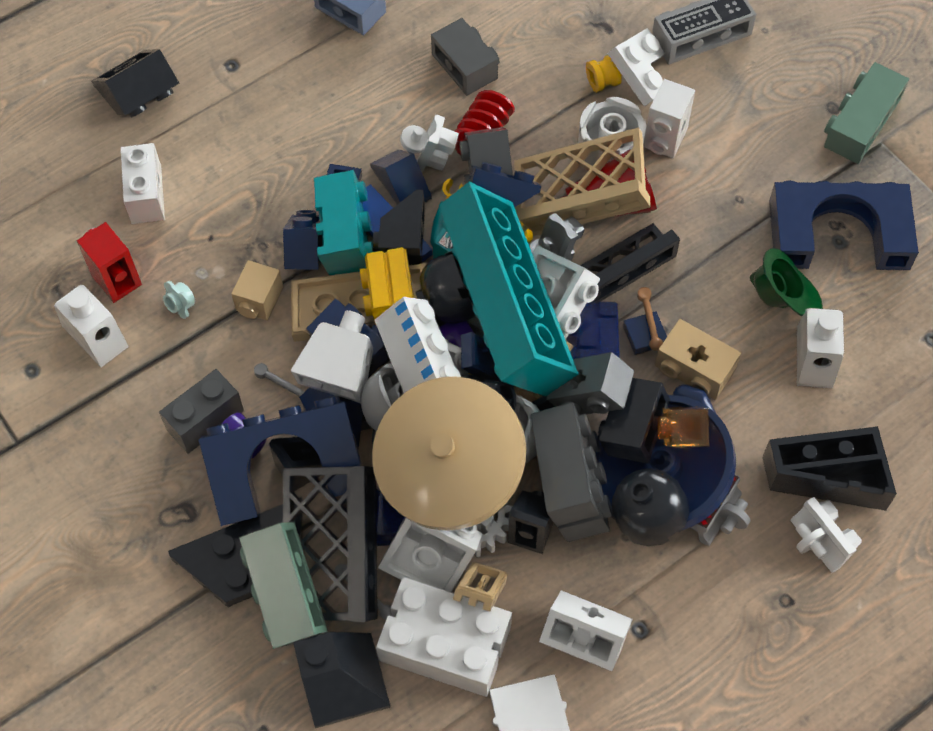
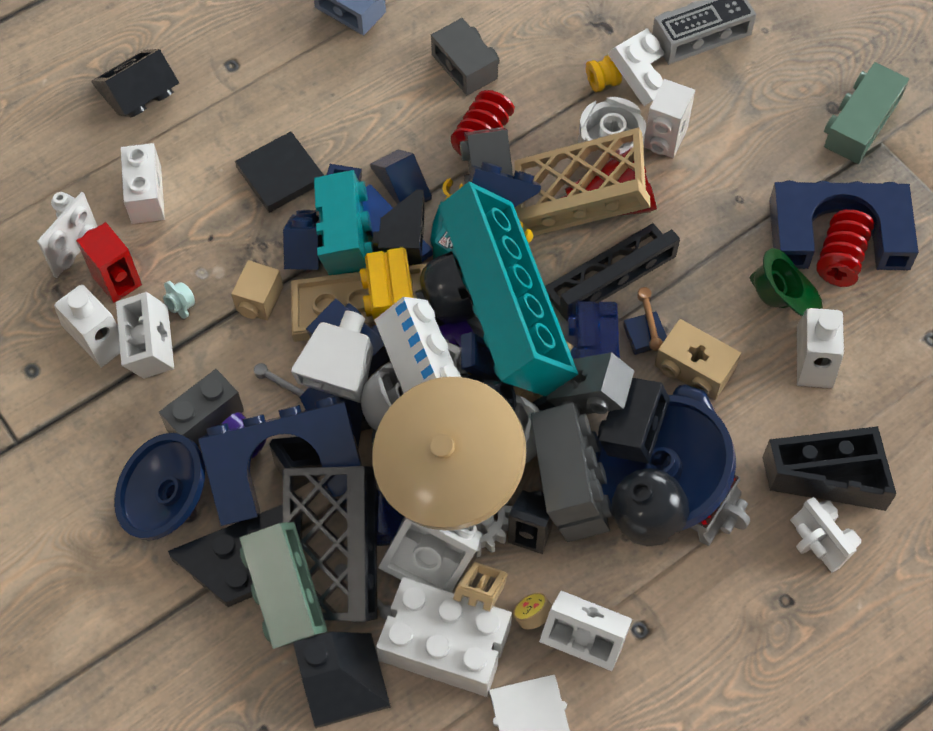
(72, 222): none -> white hinge
(144, 335): none -> white brick
(159, 486): none -> dark blue dish
(279, 171): none -> black tile
(432, 145): white hips -> none
(532, 611): none -> tile
(559, 236): dark grey hips -> none
(567, 287): white plate -> none
(684, 427): clear orange brick -> none
(845, 247): none -> red piece

